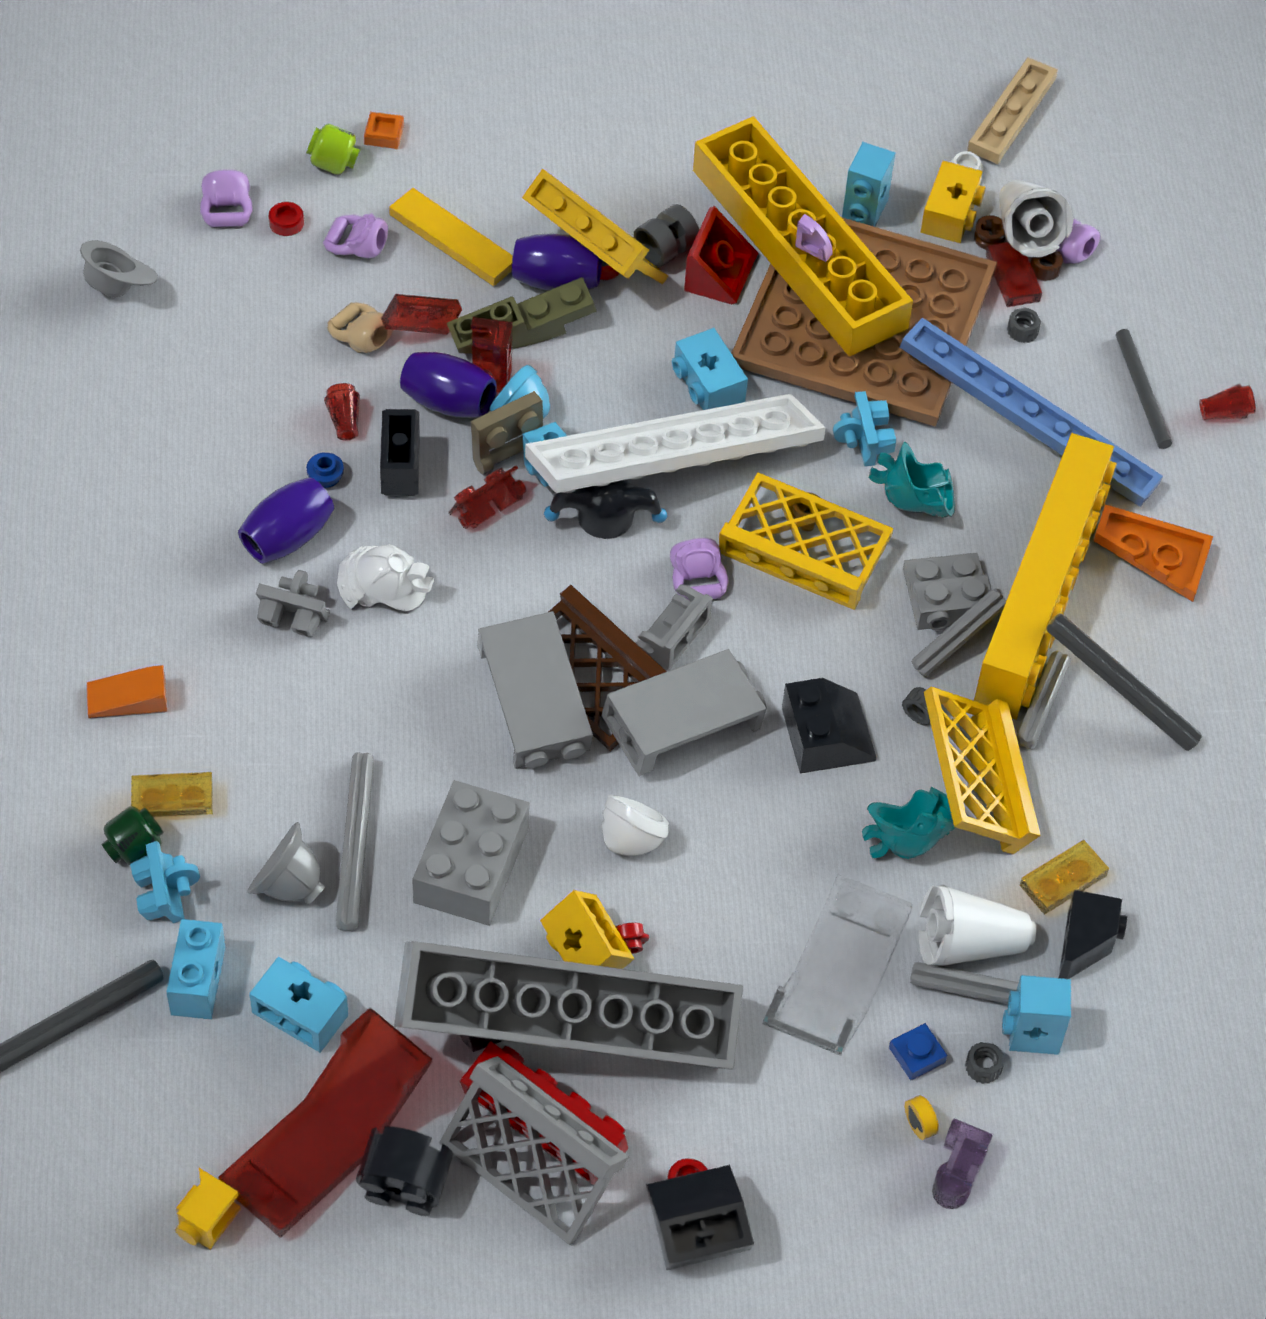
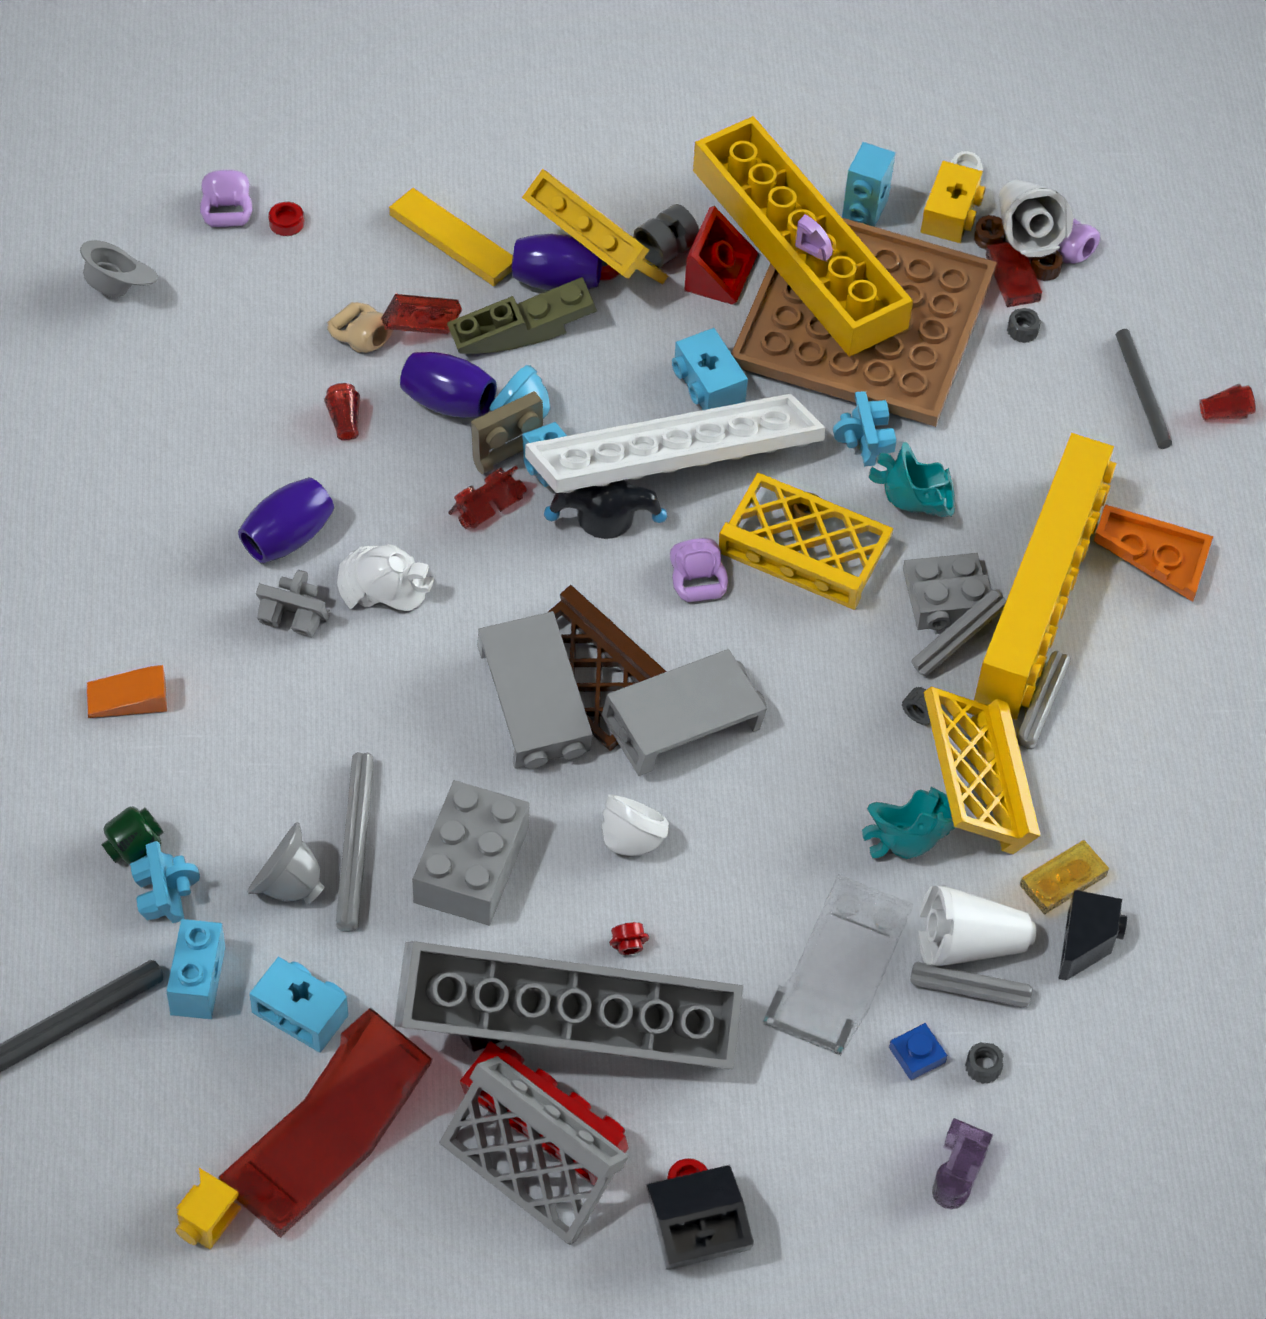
(173, 793): clear yellow plate -> none
(326, 477): blue plate -> none
(333, 149): lime head -> none
(364, 240): lavender piece -> none
(384, 130): orange tile -> none
(400, 452): black brick -> none
(404, 1169): black brick -> none
(493, 348): clear red hinge -> none
(585, 933): yellow brick -> none
(676, 626): light grey hinge -> none
(825, 725): black slope -> none
(921, 1117): yellow tile -> none
(1012, 110): tan plate -> none
(1021, 404): medium blue plate -> none
(1038, 1014): medium azure brick -> none
(1123, 681): dark grey axle -> none

